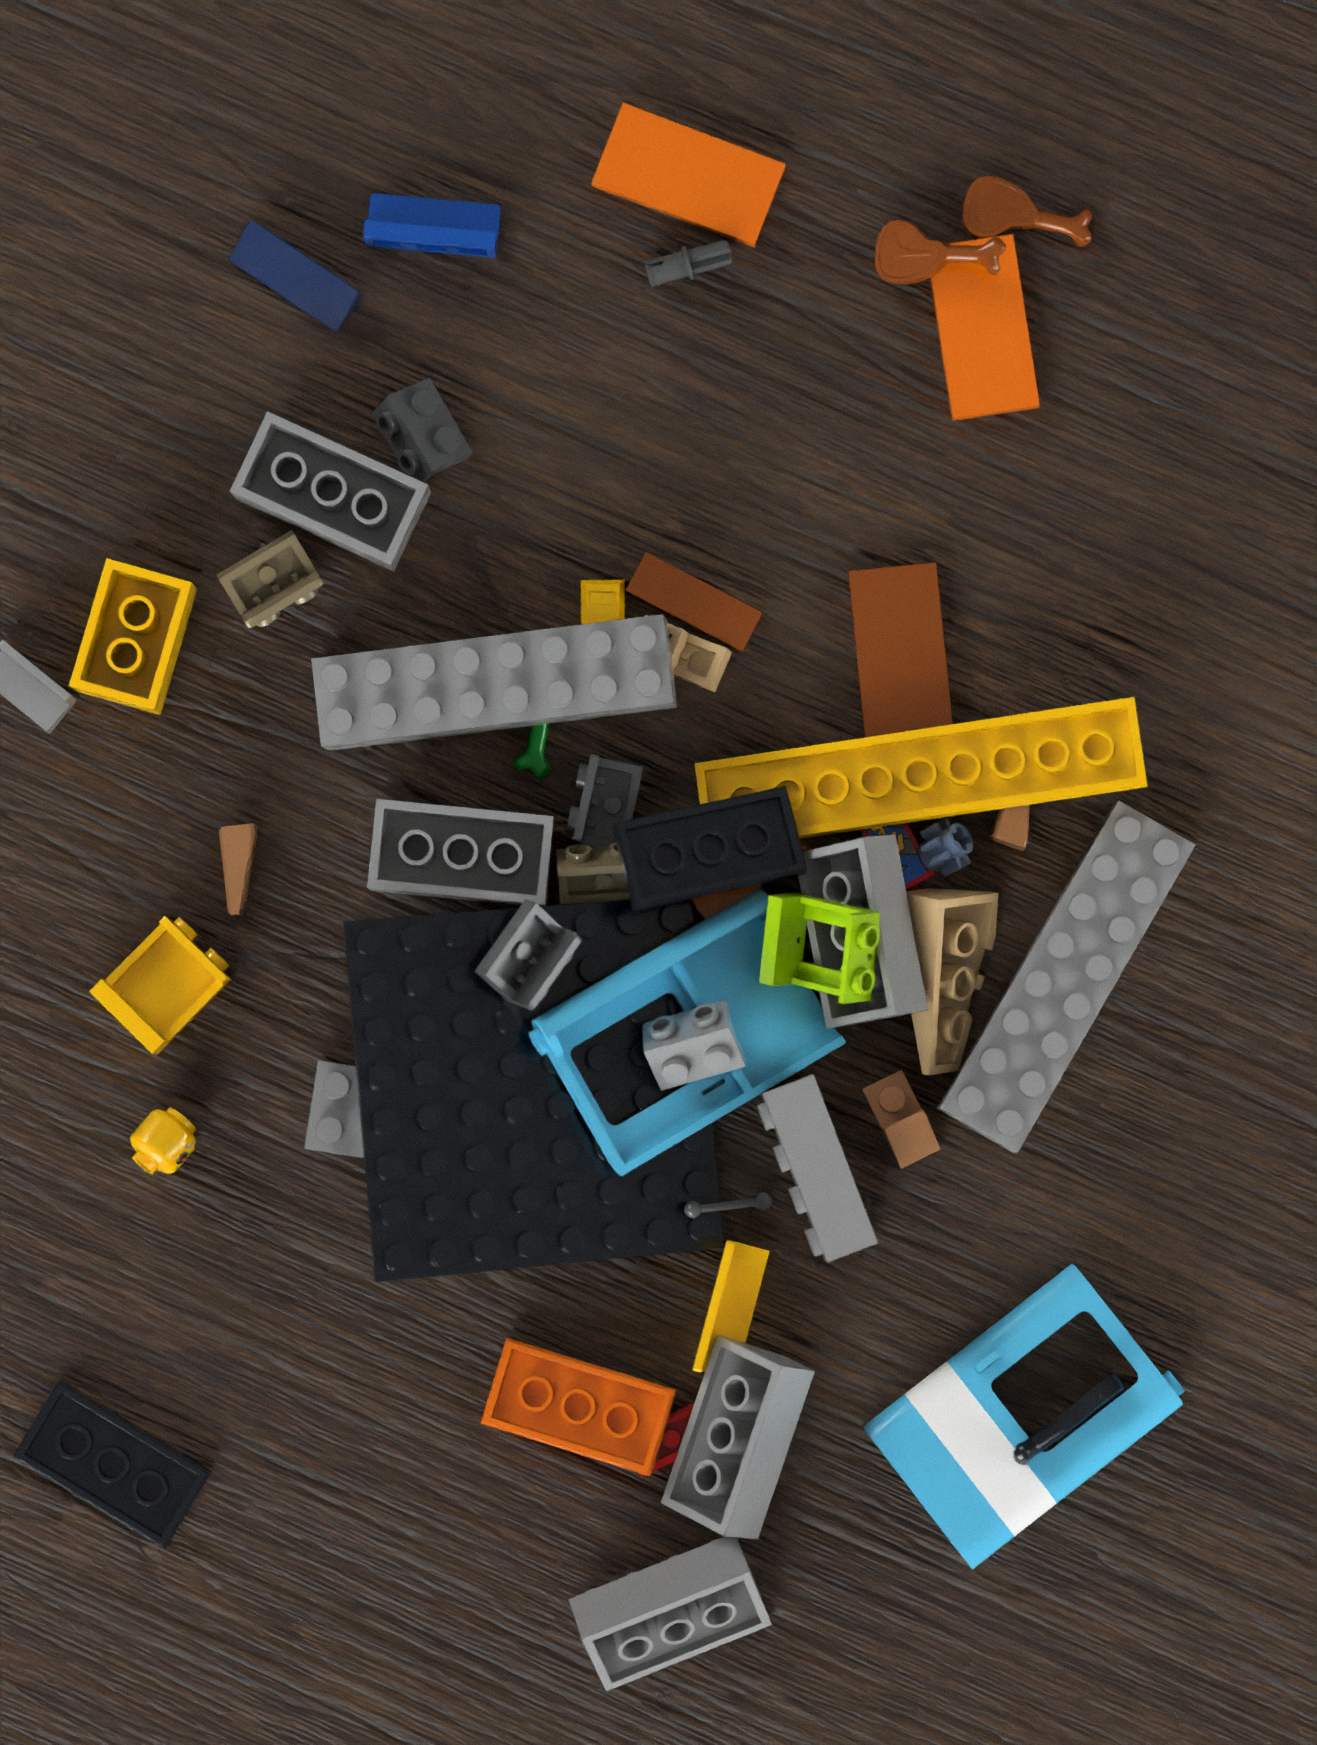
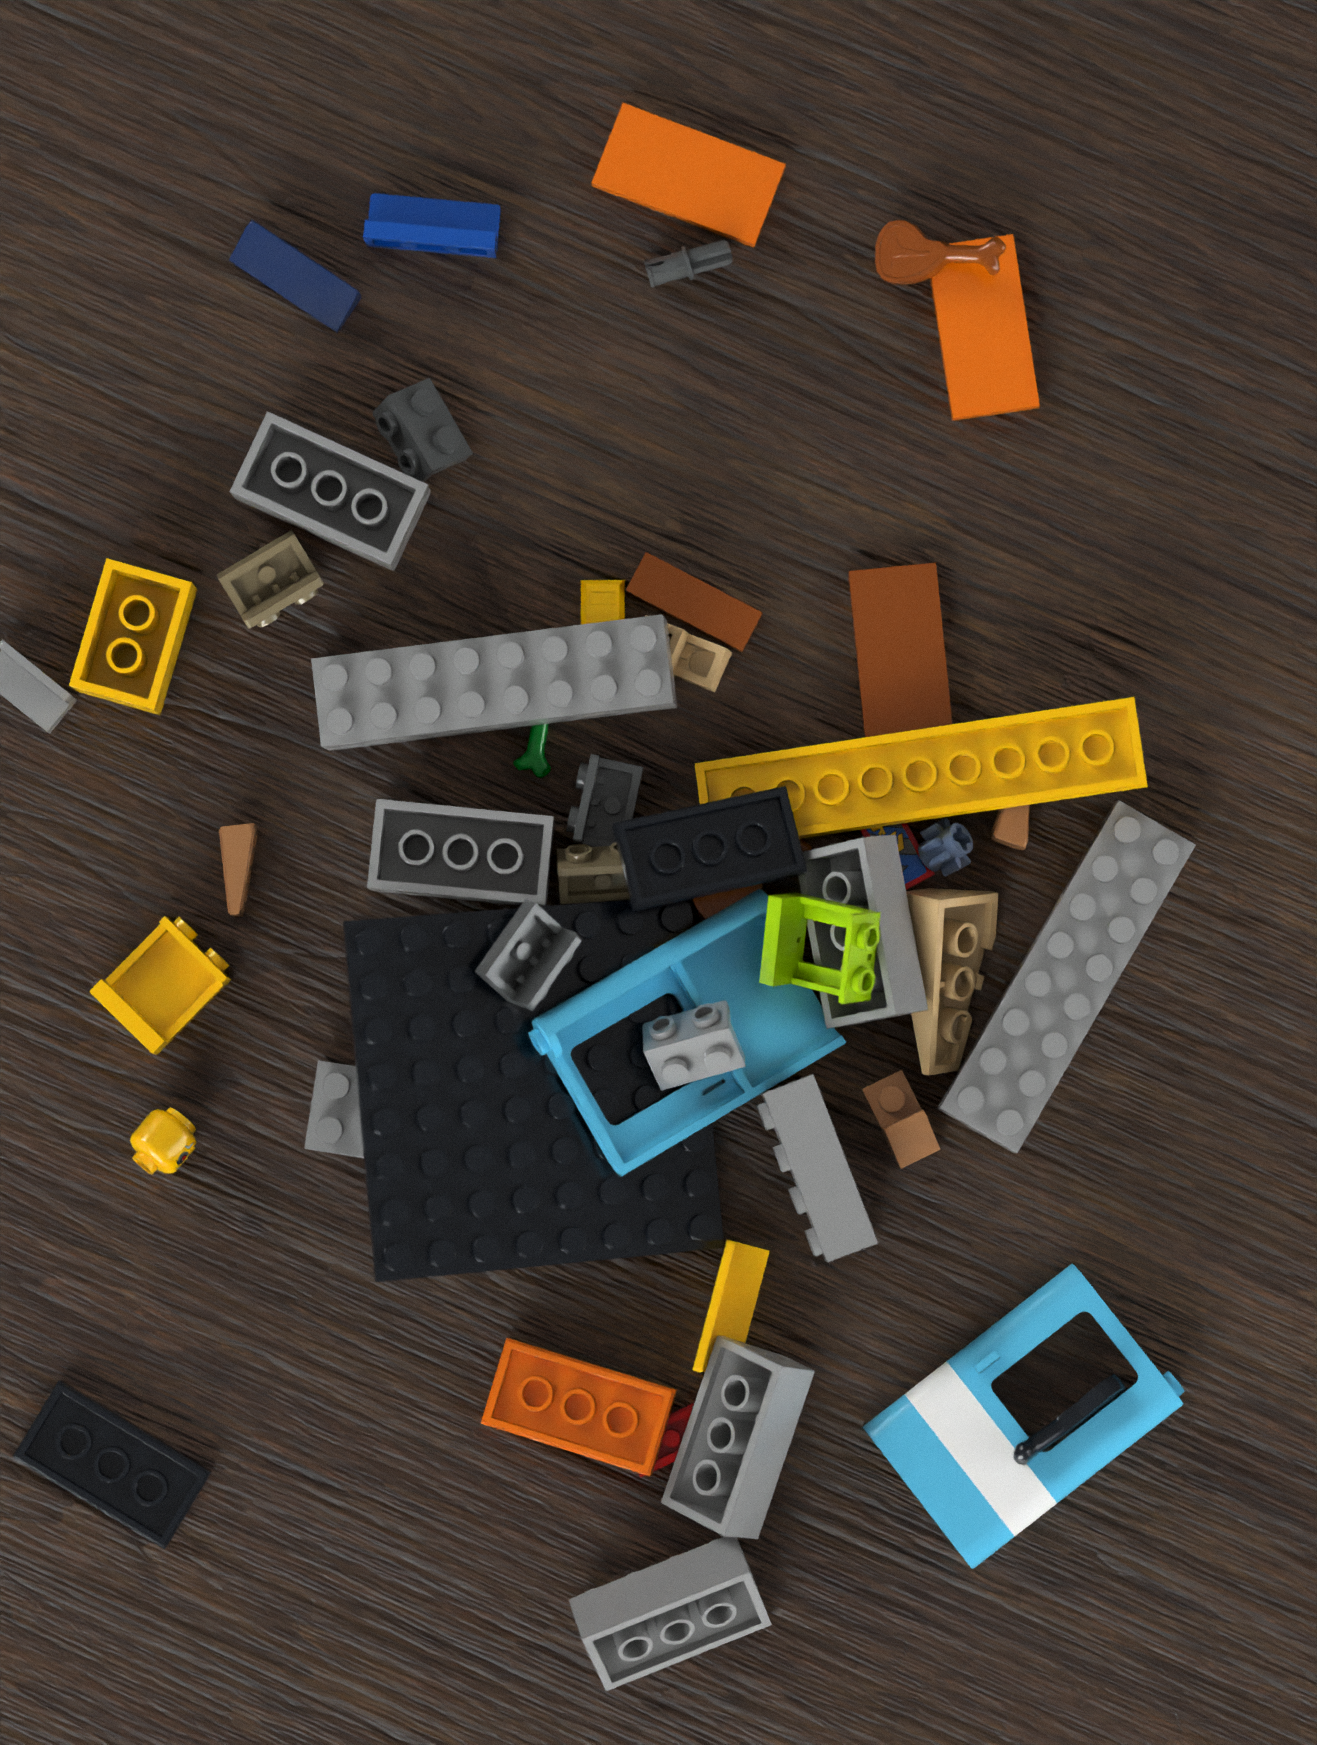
(760, 1201): dark grey hinge -> none
(998, 206): dark orange piece -> none

